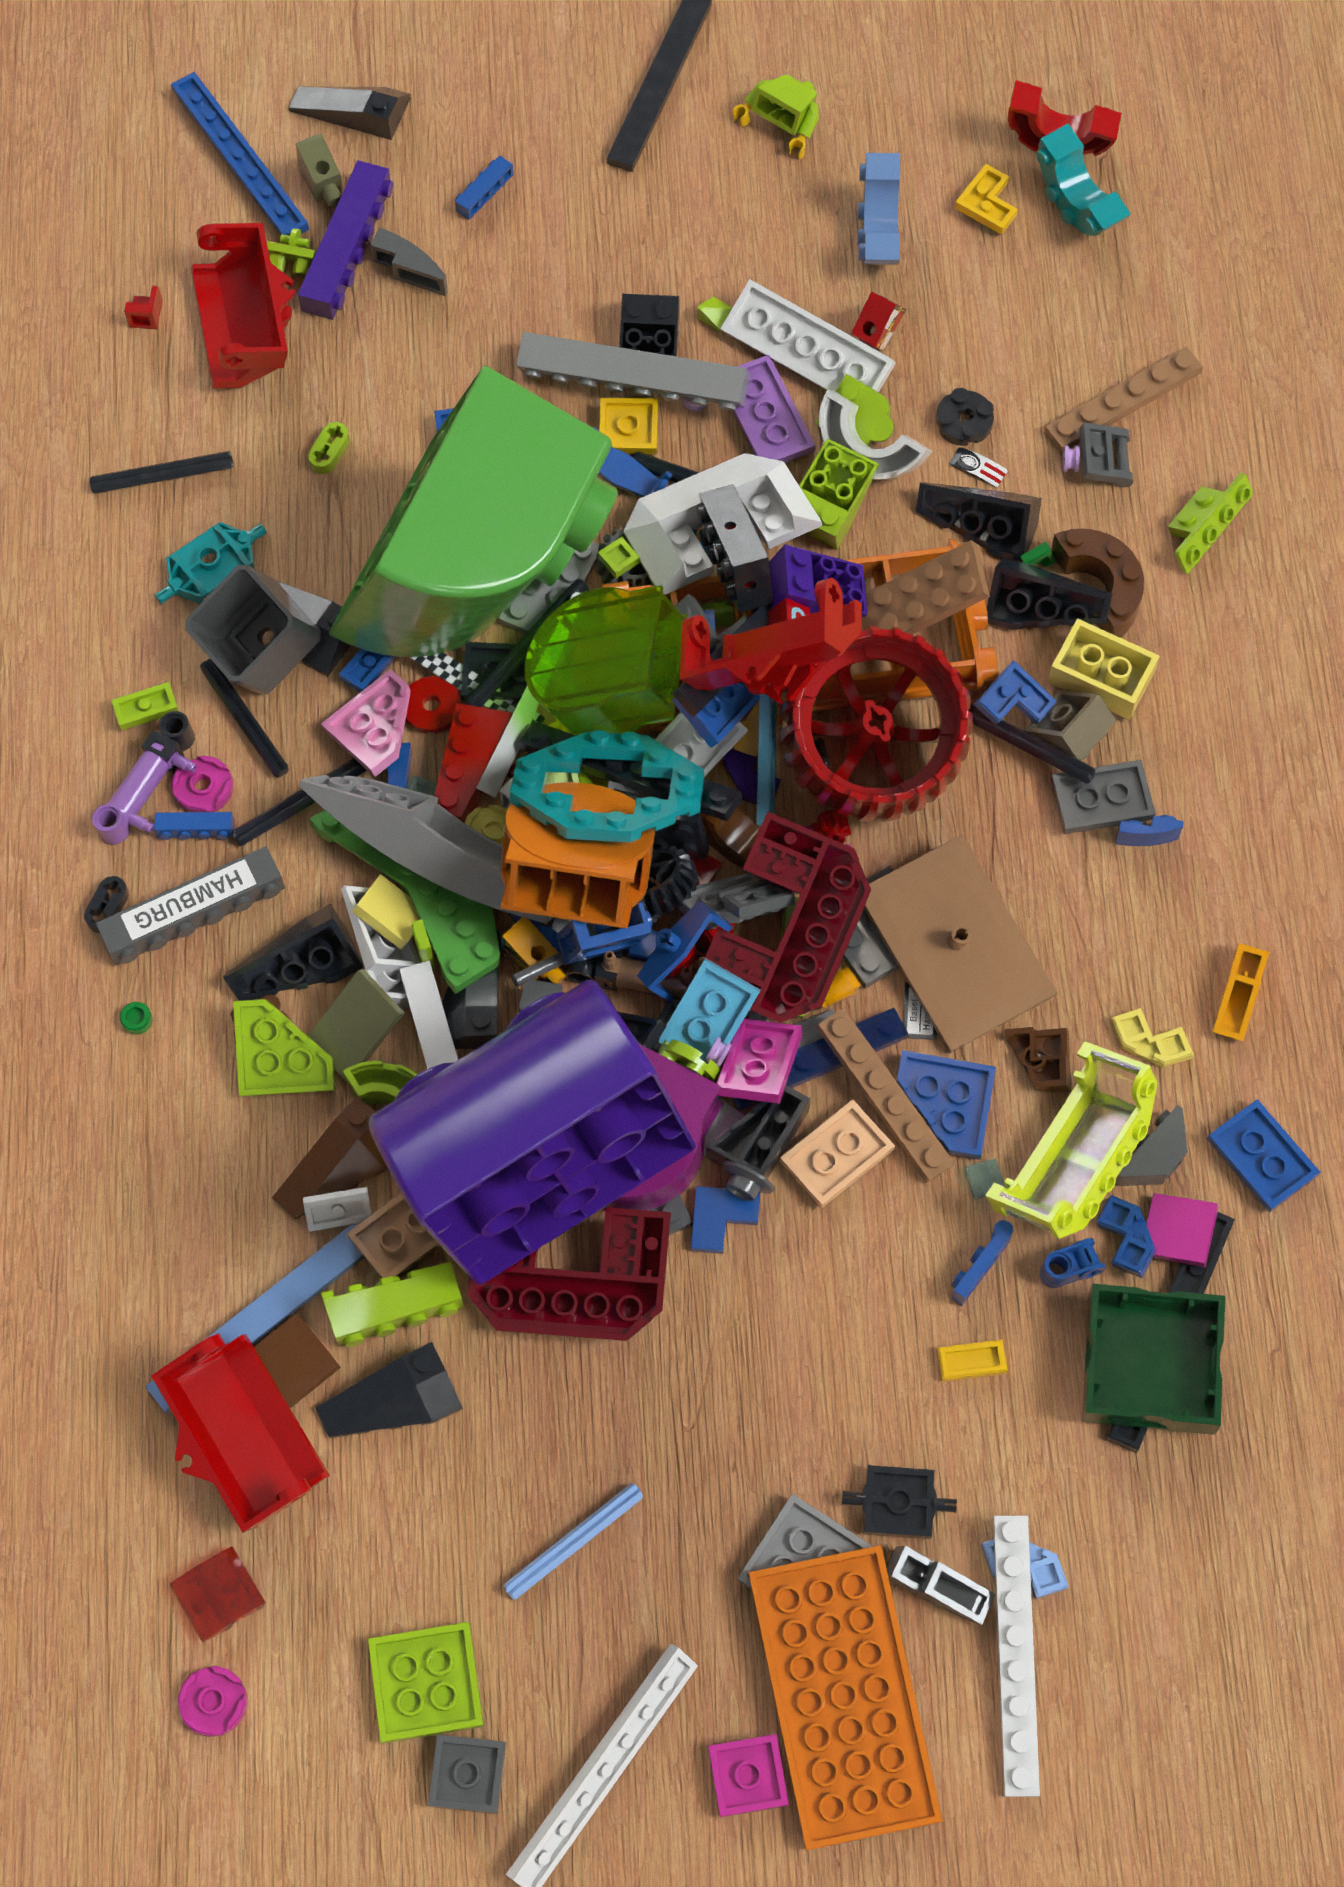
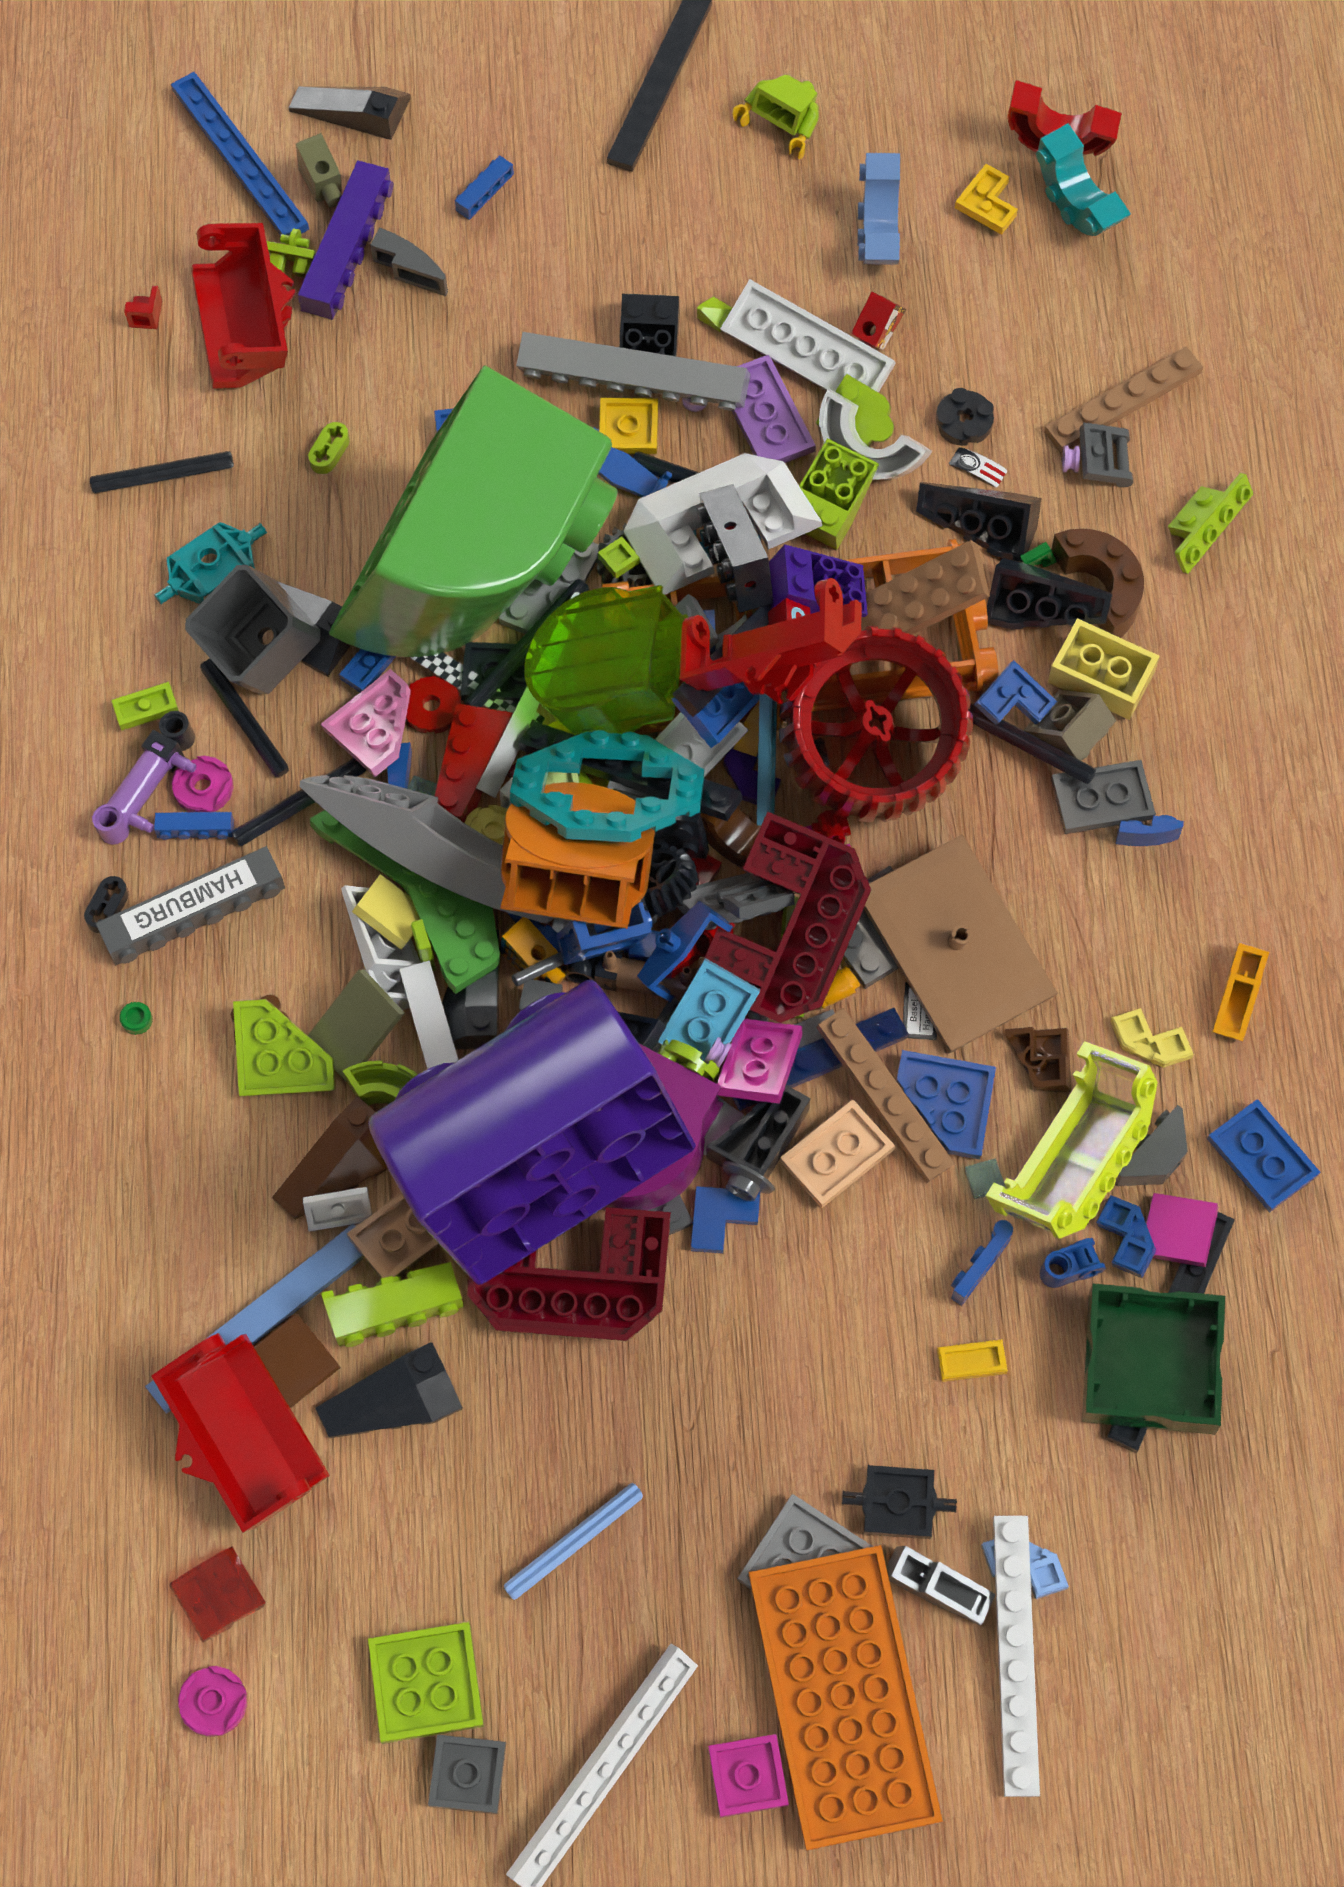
(304, 955): black wedge -> none
(723, 613): lime slope -> none

